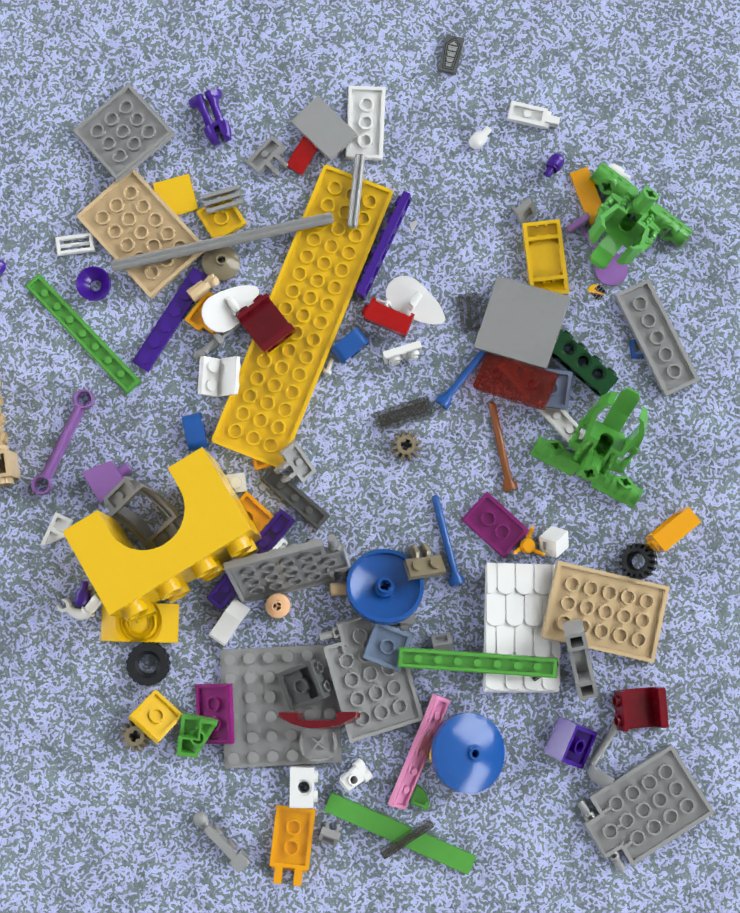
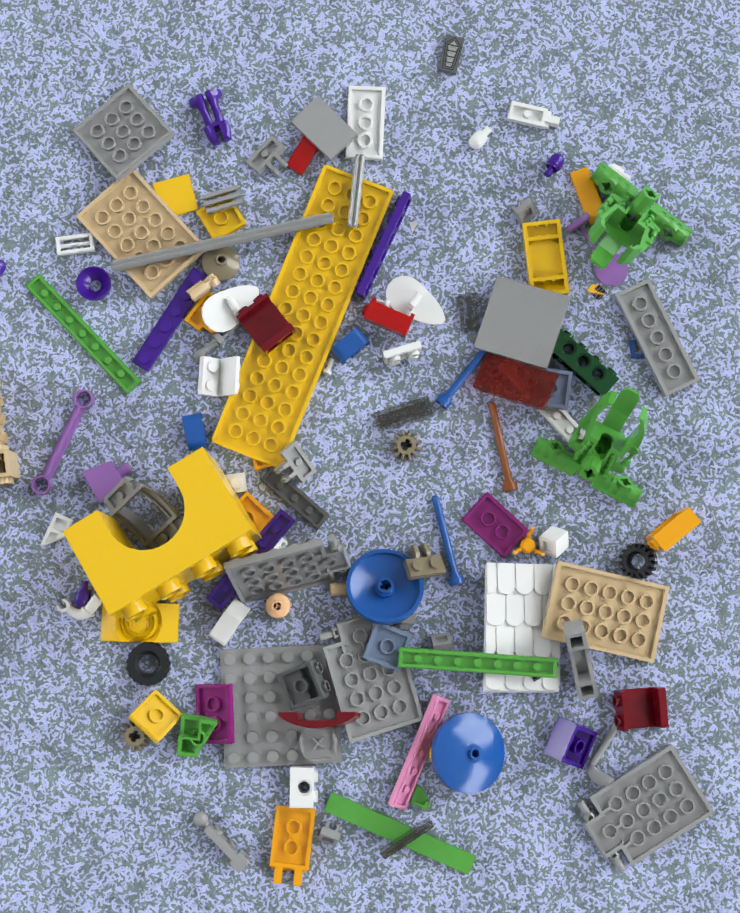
(358, 773): white plate -> none

